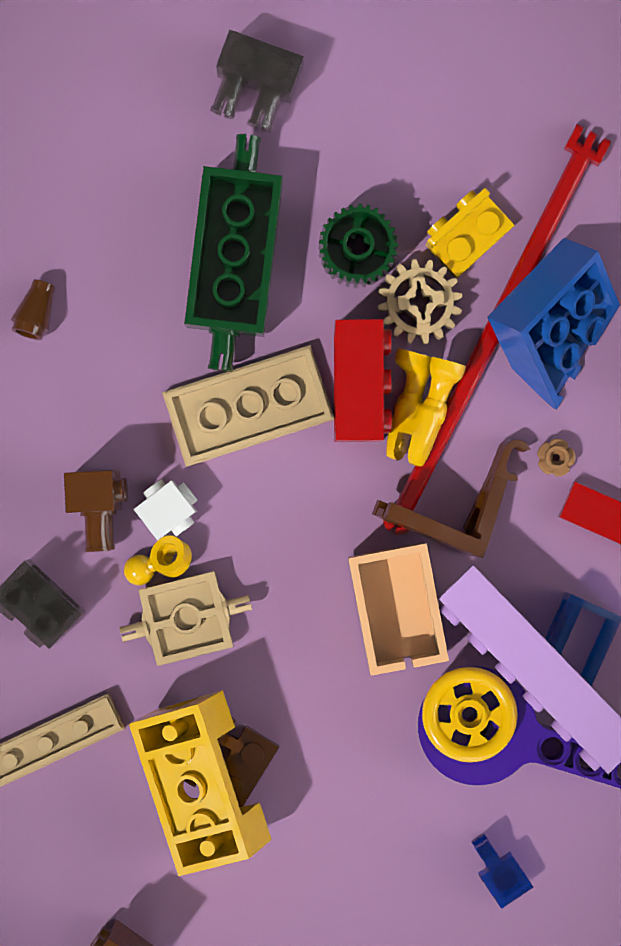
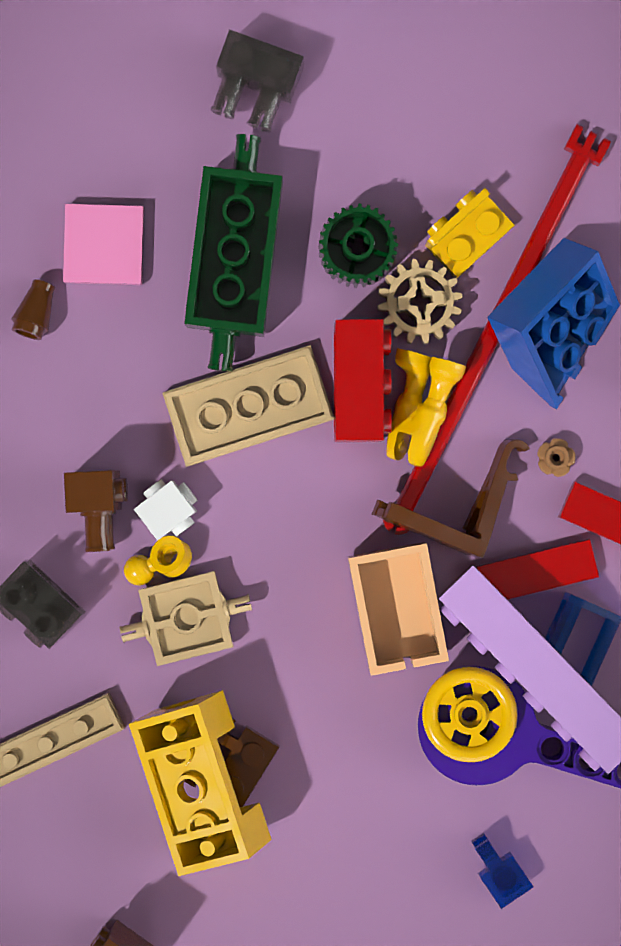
(103, 244): none -> bright pink tile
(542, 569): none -> red tile

